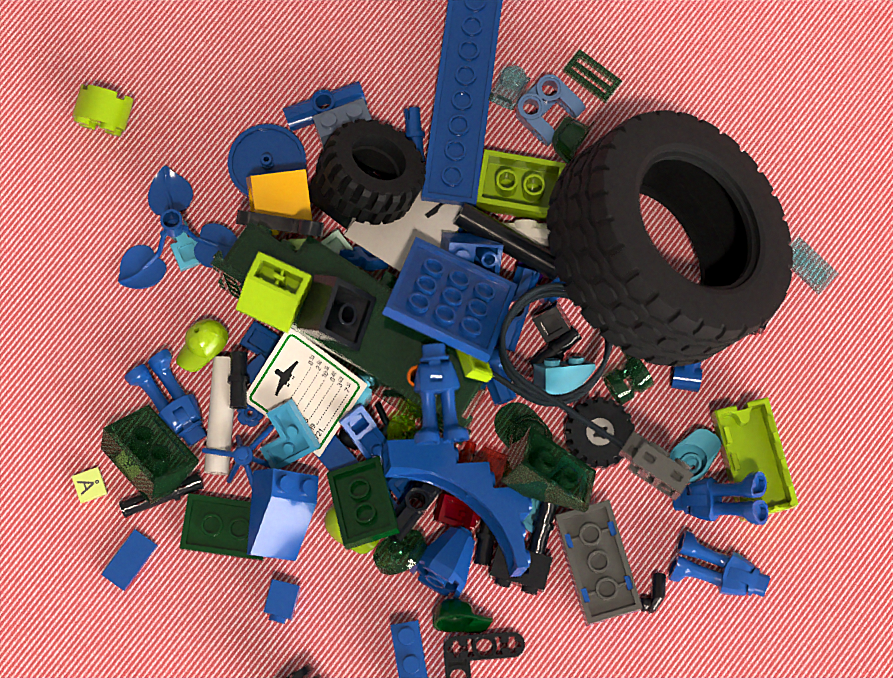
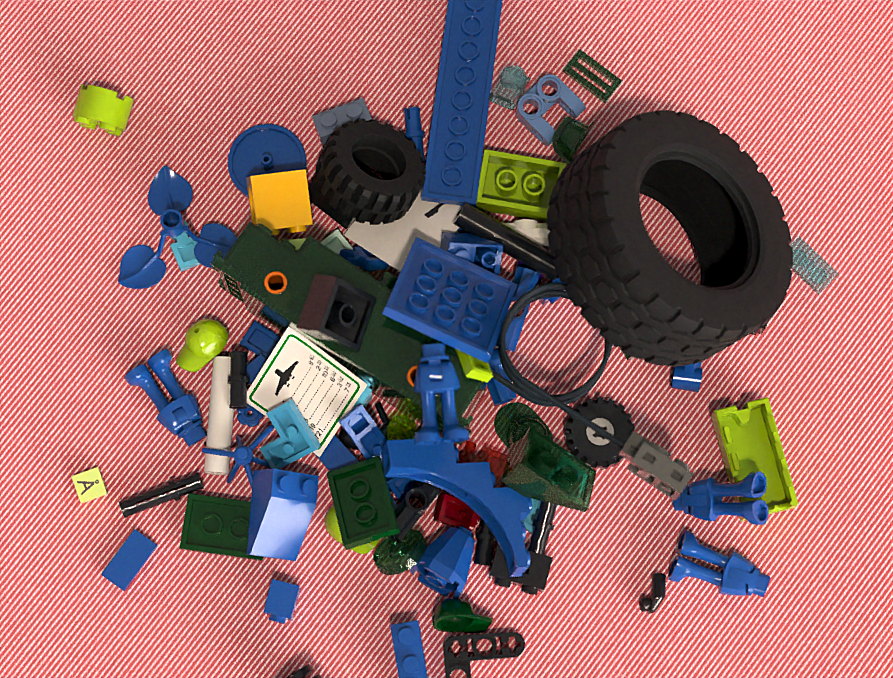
(148, 453): clear green slope -> none
(273, 292): lime slope -> none
(279, 223): black beam -> none
(301, 114): blue piece -> none
(551, 322): black brick -> none
(558, 347): black pin -> none
(562, 376): medium azure slope -> none
(597, 563): dark grey piece -> none
(635, 373): clear green wheel -> none
(697, 450): medium azure cap -> none

